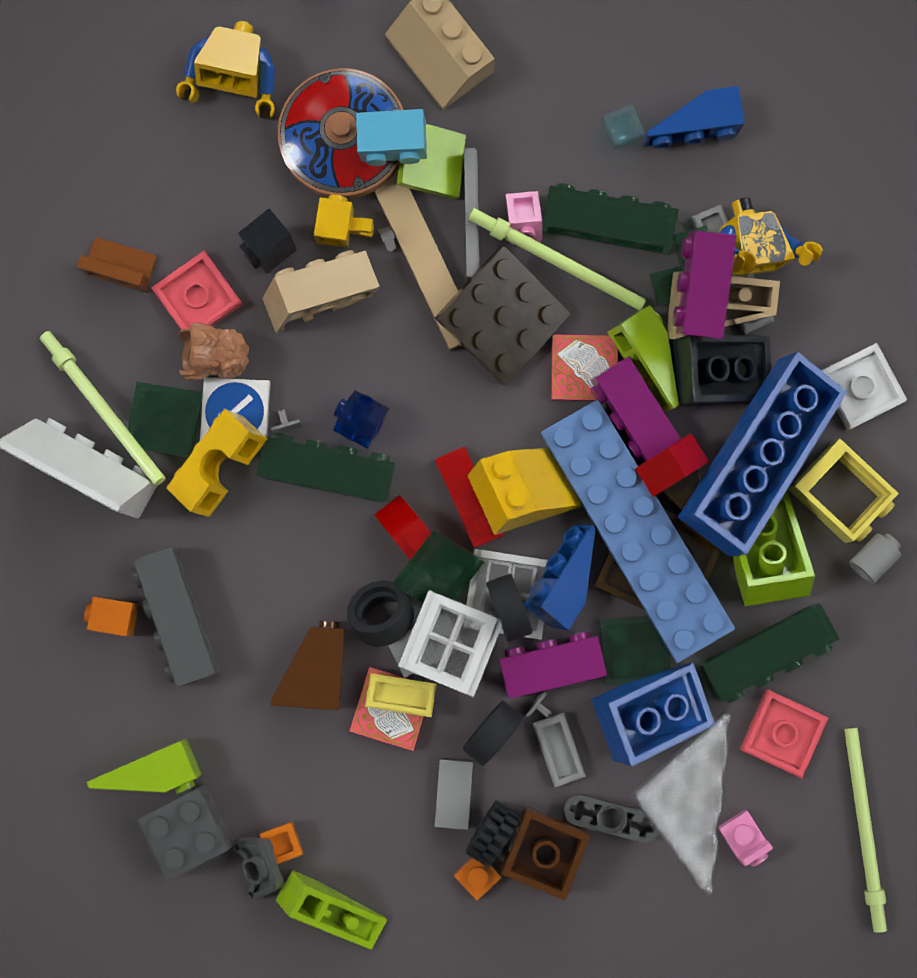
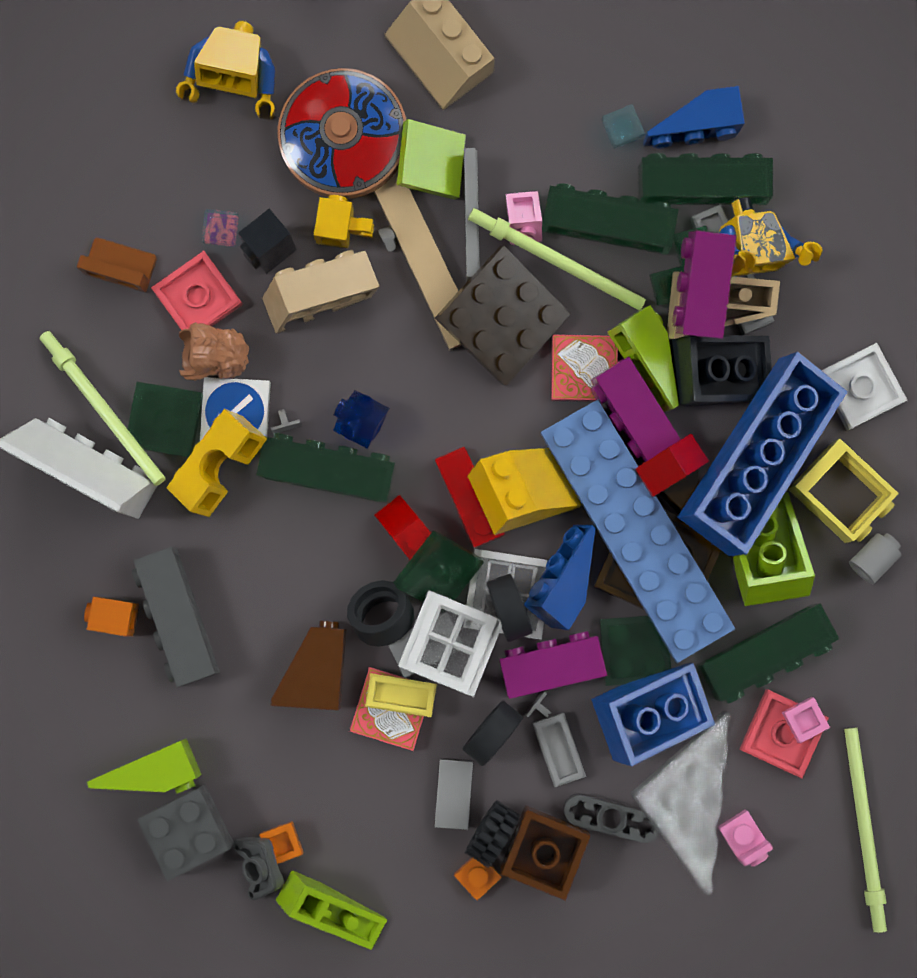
(220, 227): none -> clear light blue tile
(391, 136): medium azure brick -> none
(705, 179): none -> clear green brick
(805, 720): none -> bright pink plate

